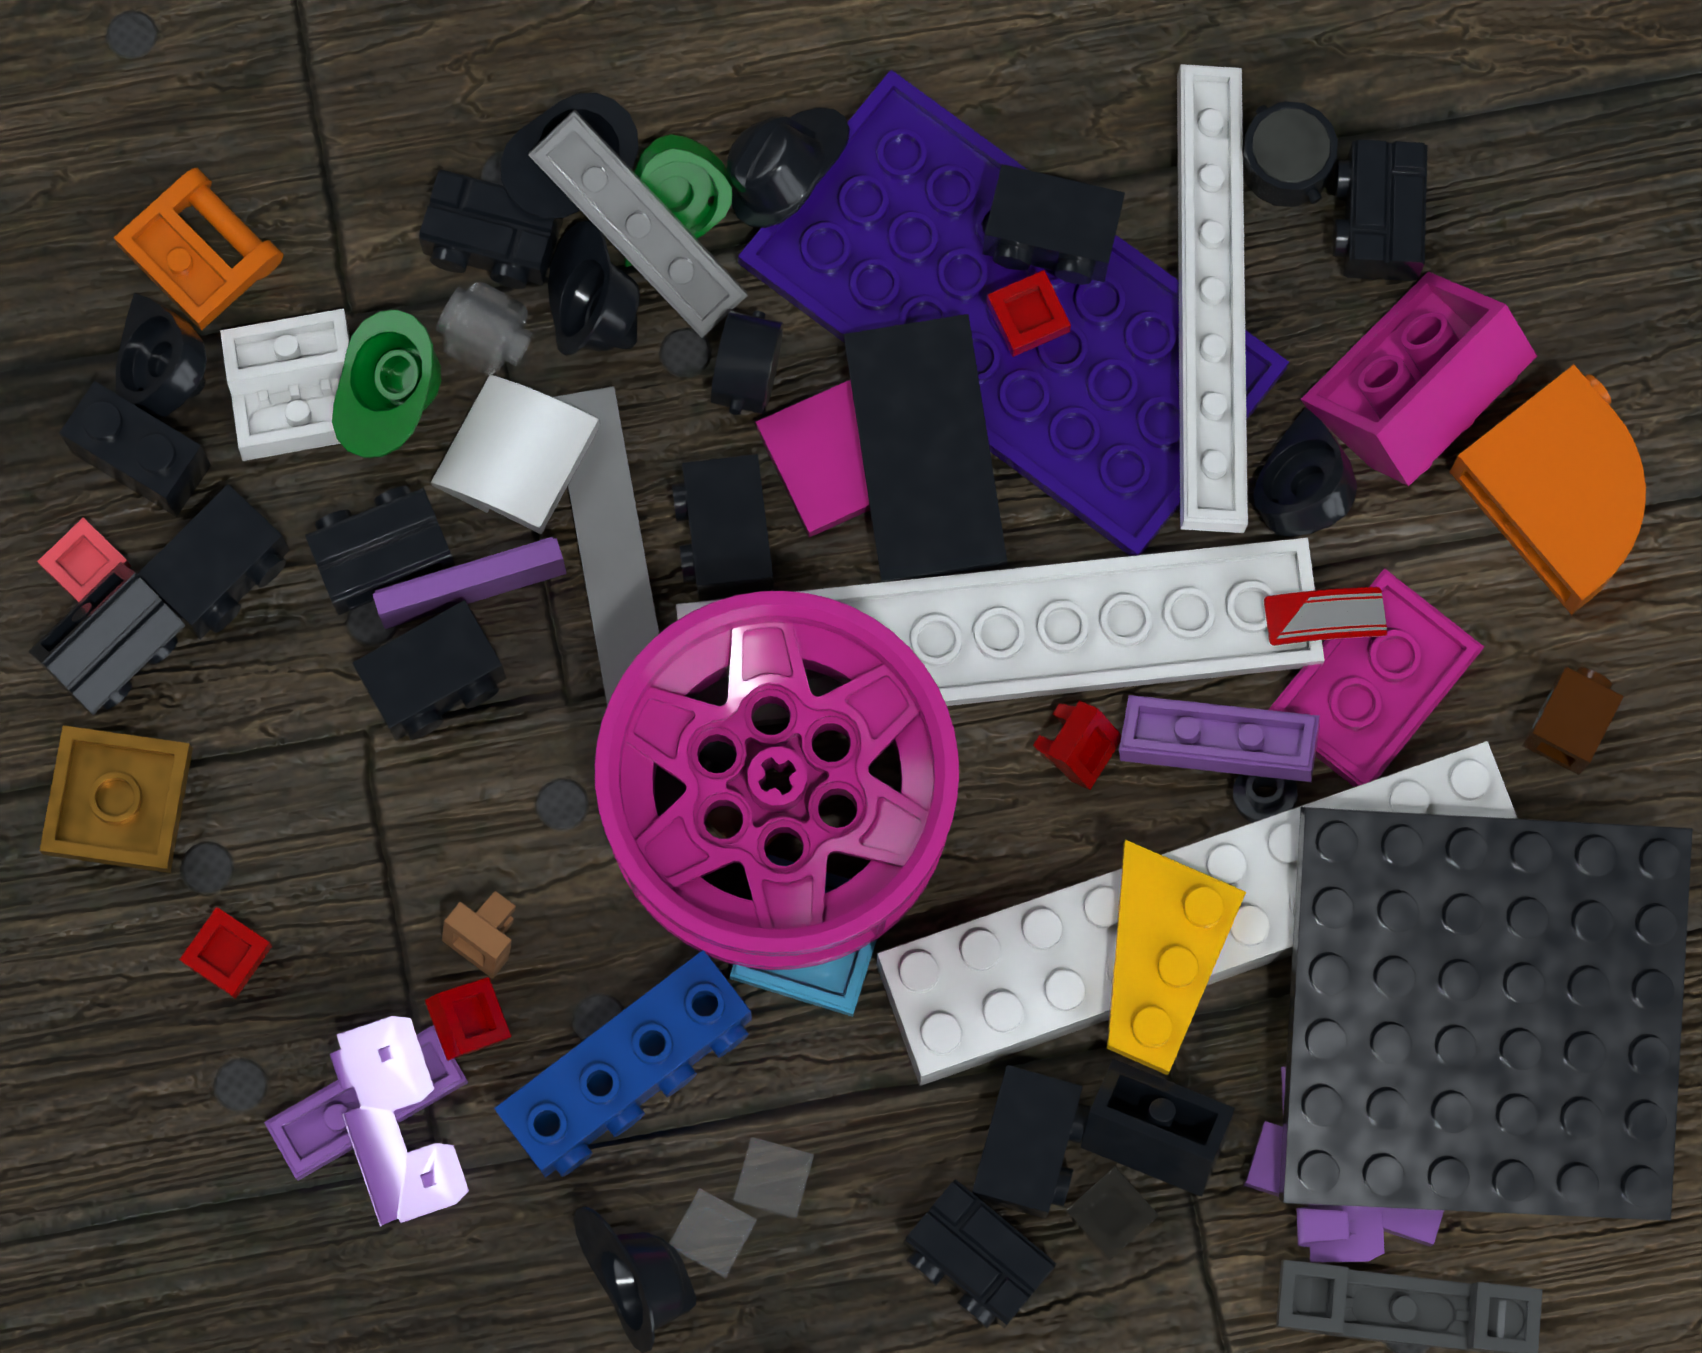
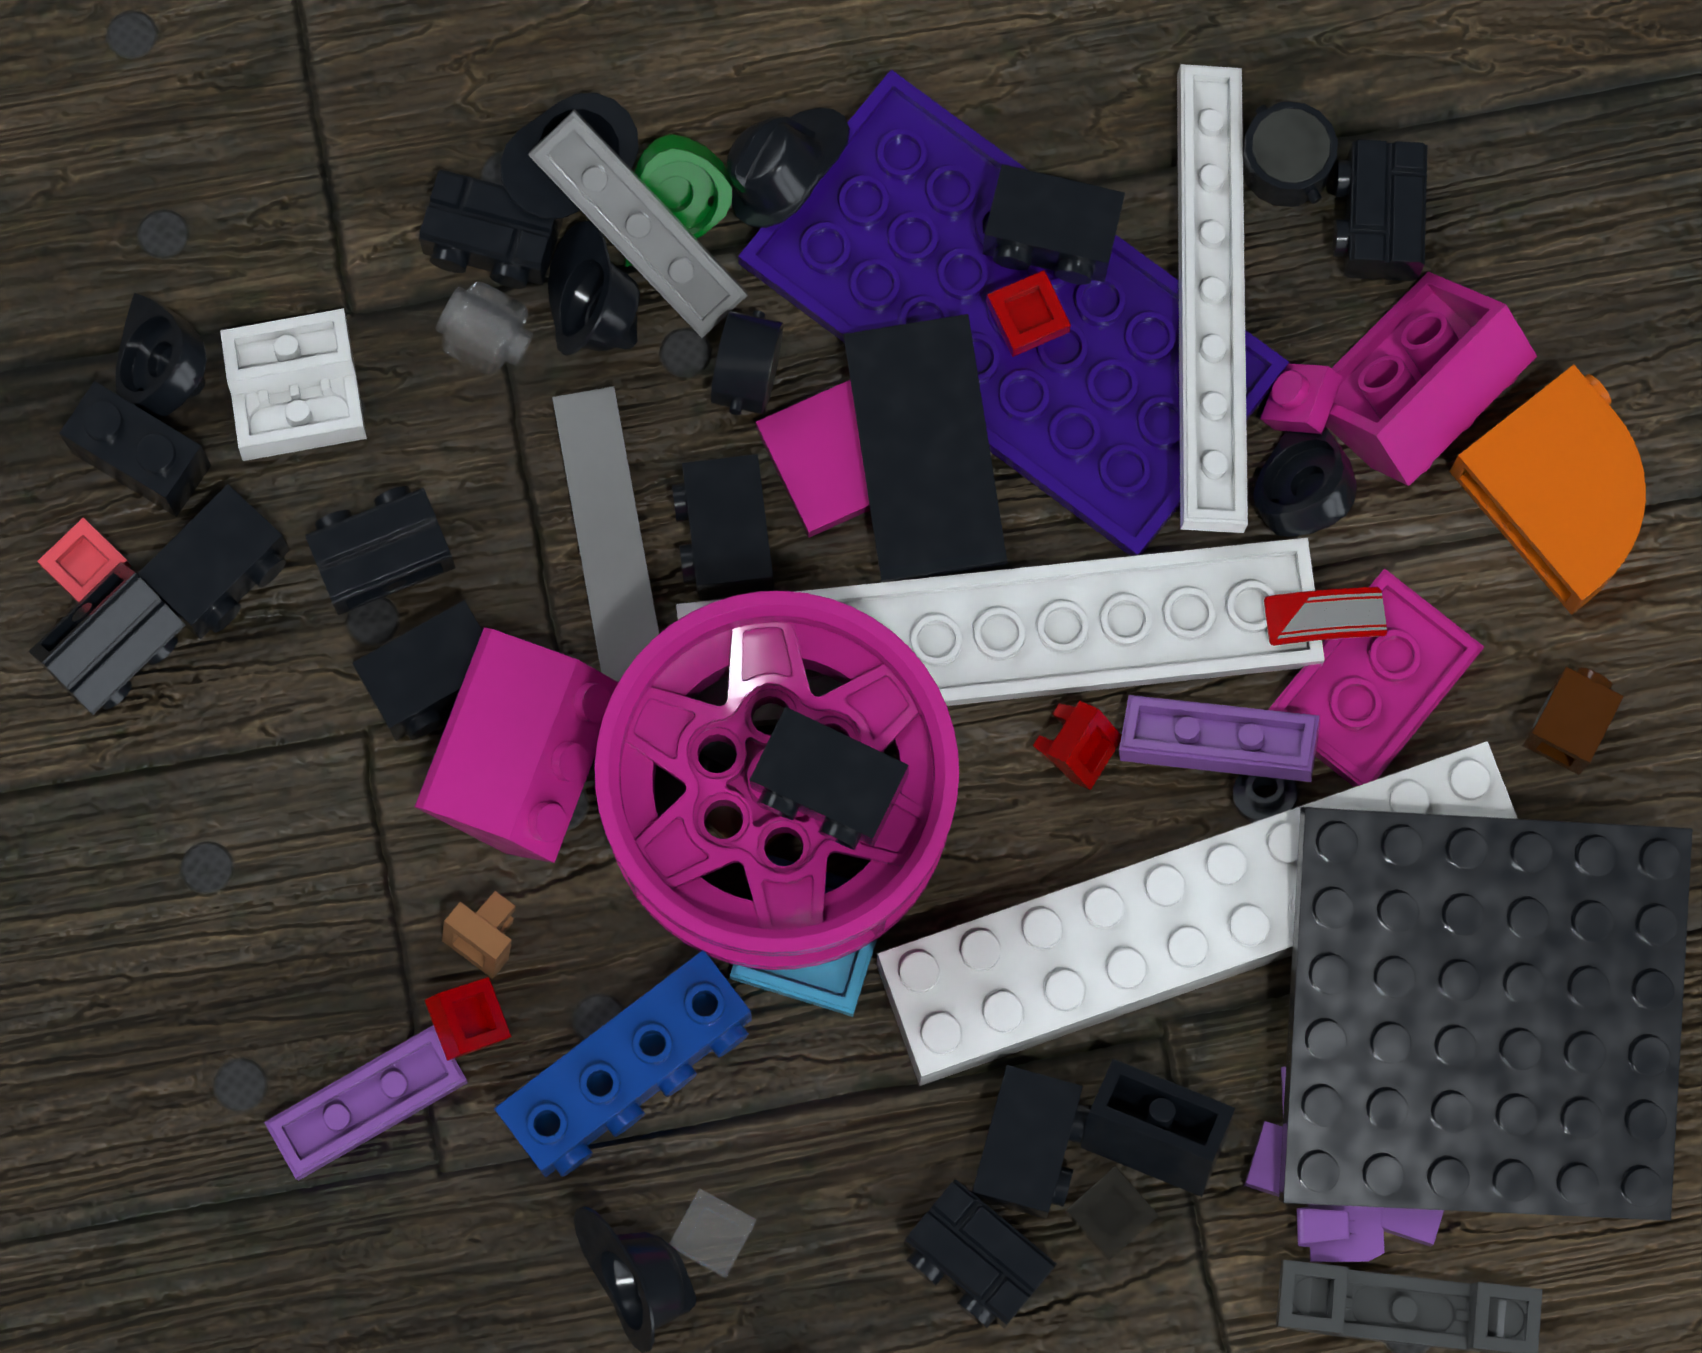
(116, 799): pearl gold plate -> none
(184, 262): orange plate -> none
(226, 952): red plate -> none
(385, 384): green piece -> none
(390, 1074): piece -> none
(469, 582): medium lavender tile -> none
(516, 452): white slope -> none
(517, 746): none -> dark pink slope
(773, 1178): clear tile -> none
(828, 779): none -> black brick
(1165, 952): yellow wing -> none
(1301, 398): none -> dark pink plate

